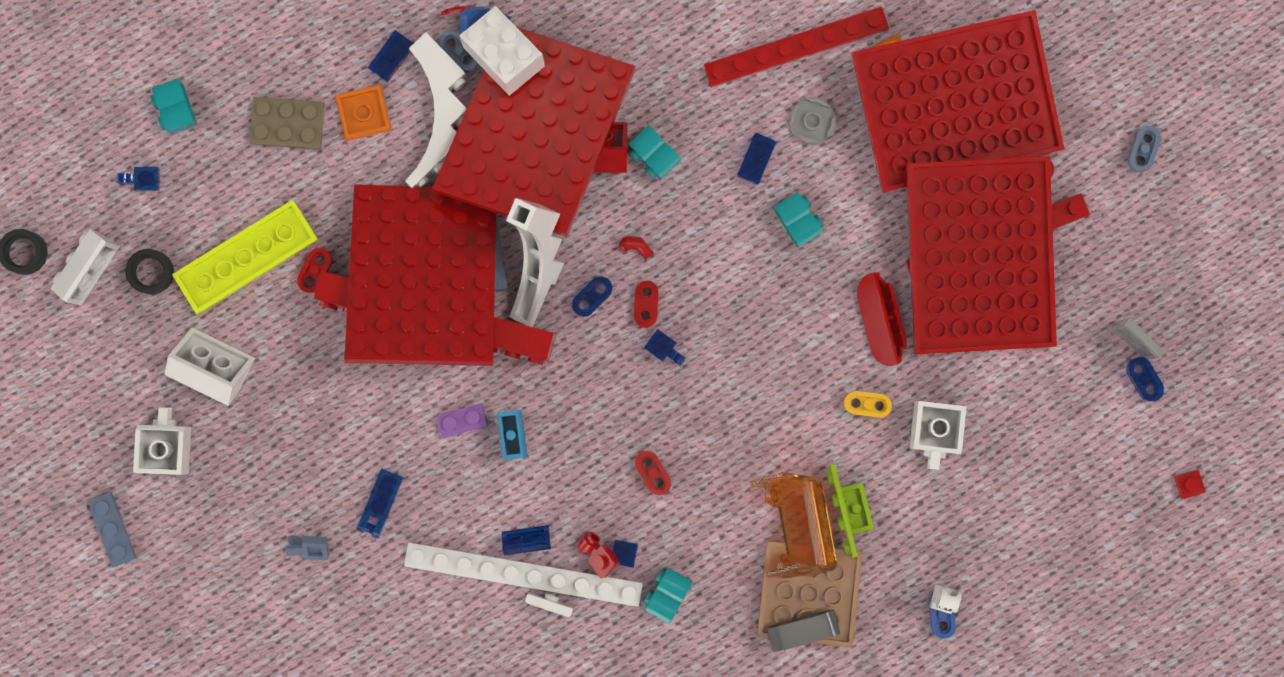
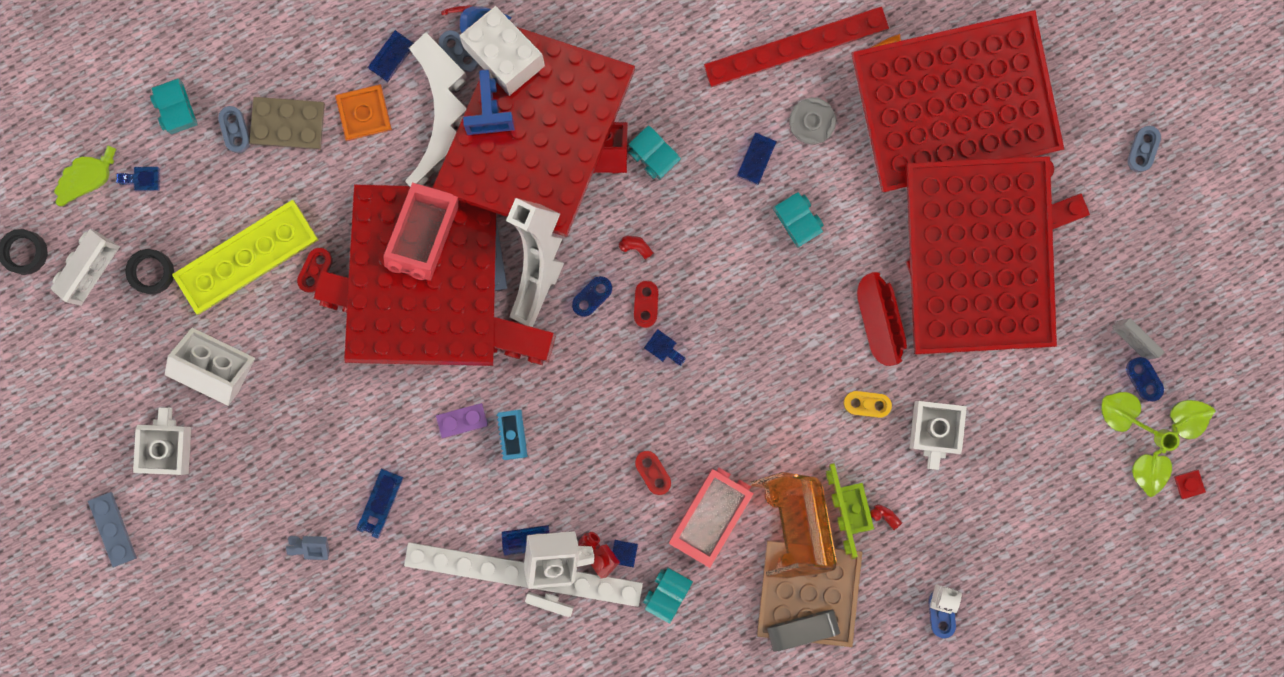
(83, 177): none -> lime animal
(234, 130): none -> sand blue plate
(421, 232): none -> window
(491, 119): none -> blue bracket
(554, 558): none -> white hinge
(711, 516): none -> window
(887, 514): none -> red arm
(1189, 421): none -> lime plant

